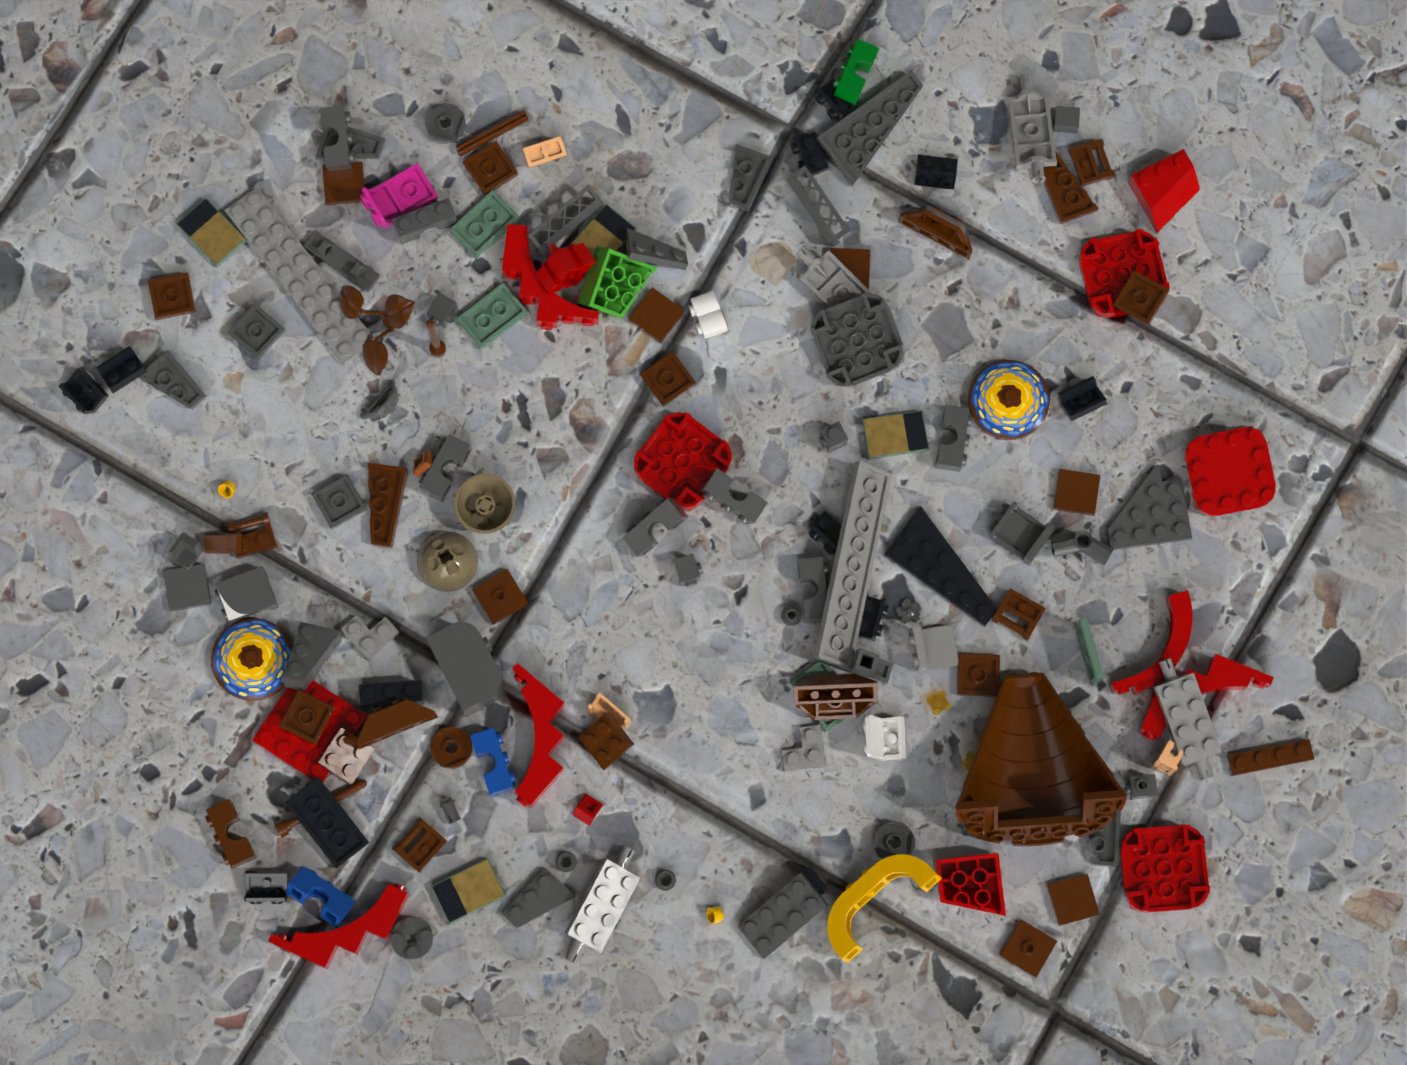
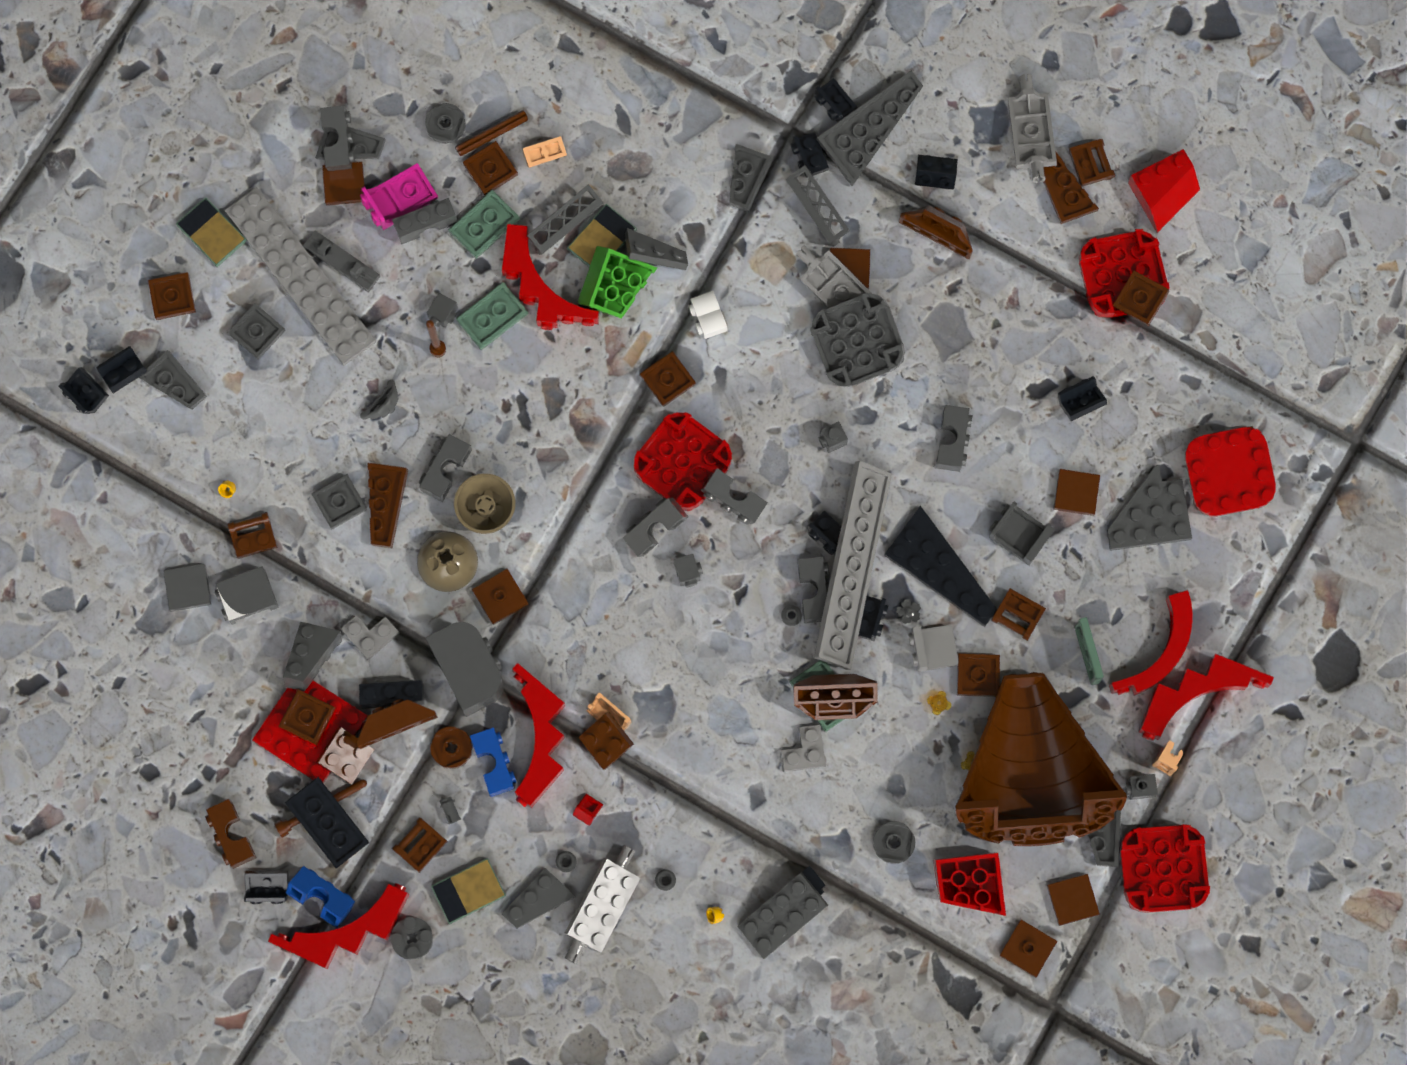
(185, 551): dark grey panel -> none
(223, 543): reddish brown tile -> none
(251, 659): dish -> none
(395, 317): reddish brown plant -> none
(422, 463): dark orange tile -> none
(565, 267): red brick -> none
(656, 315): reddish brown tile -> none
(860, 58): green arch -> none
(865, 888): yellow arch -> none
(871, 666): dark grey brick -> none
(885, 737): white bracket -> none
(895, 435): tile -> none
(1009, 400): dish -> none
(1066, 119): dark grey panel -> none
(1069, 545): dark grey piece -> none
(1187, 718): light grey plate -> none
(1270, 757): reddish brown plate -> none

